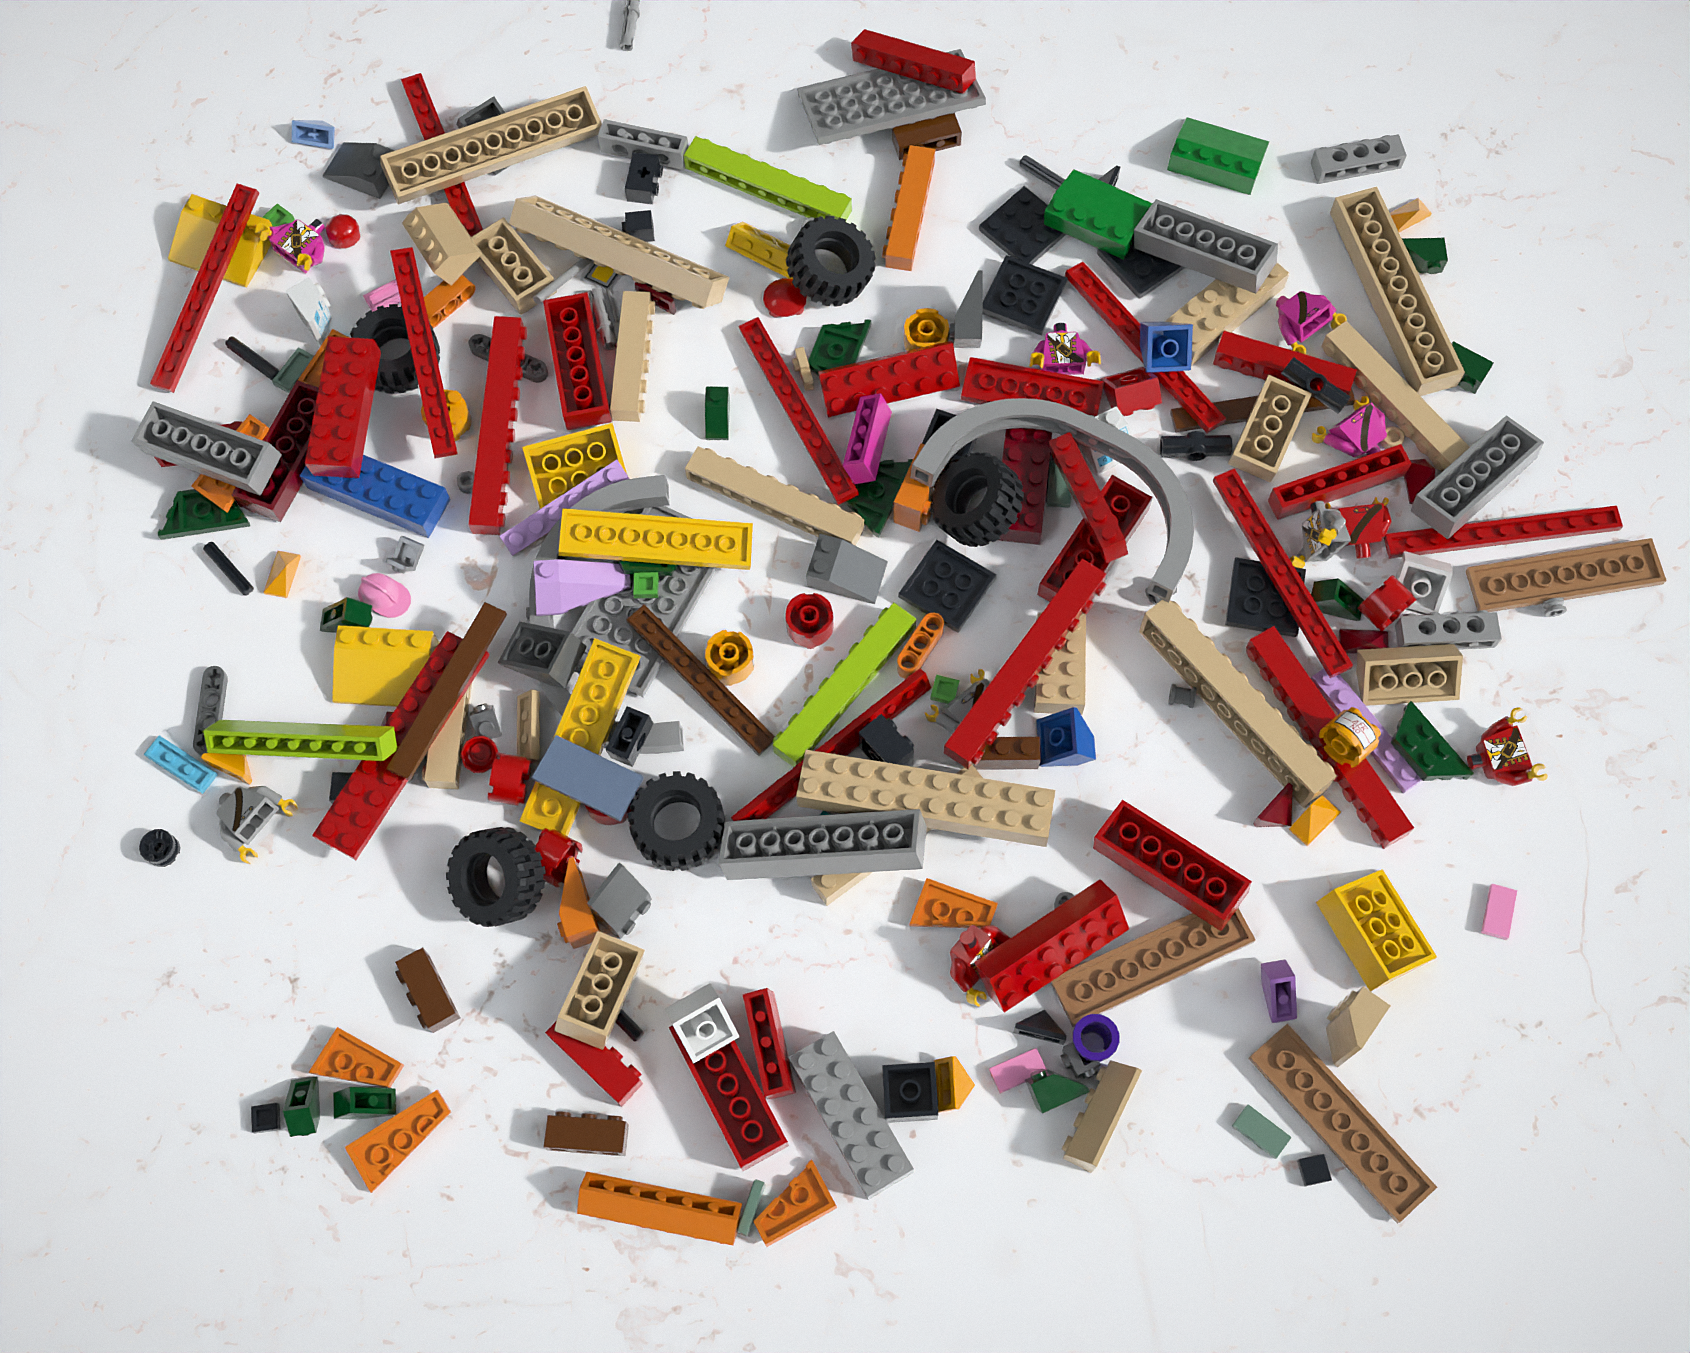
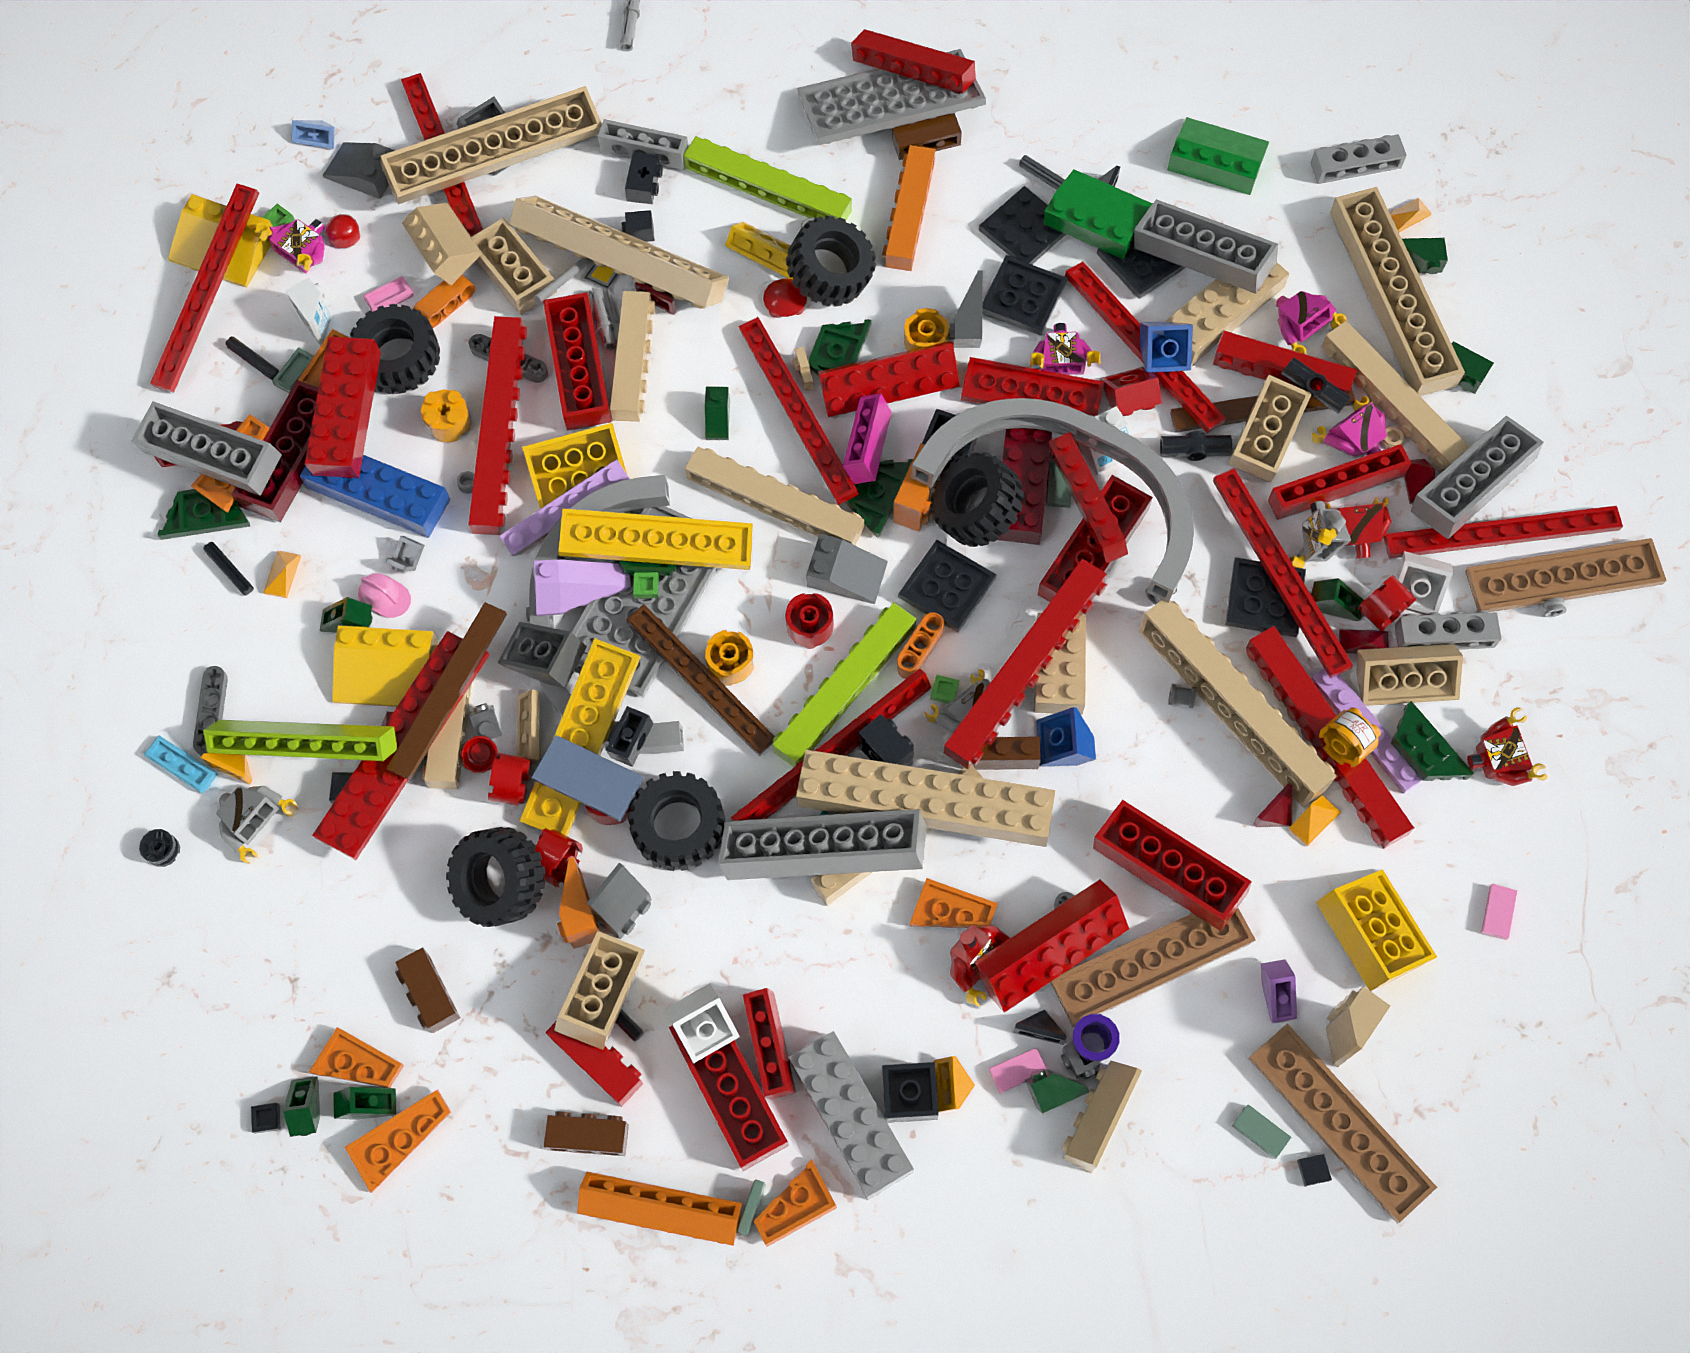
(423, 353): red plate -> none

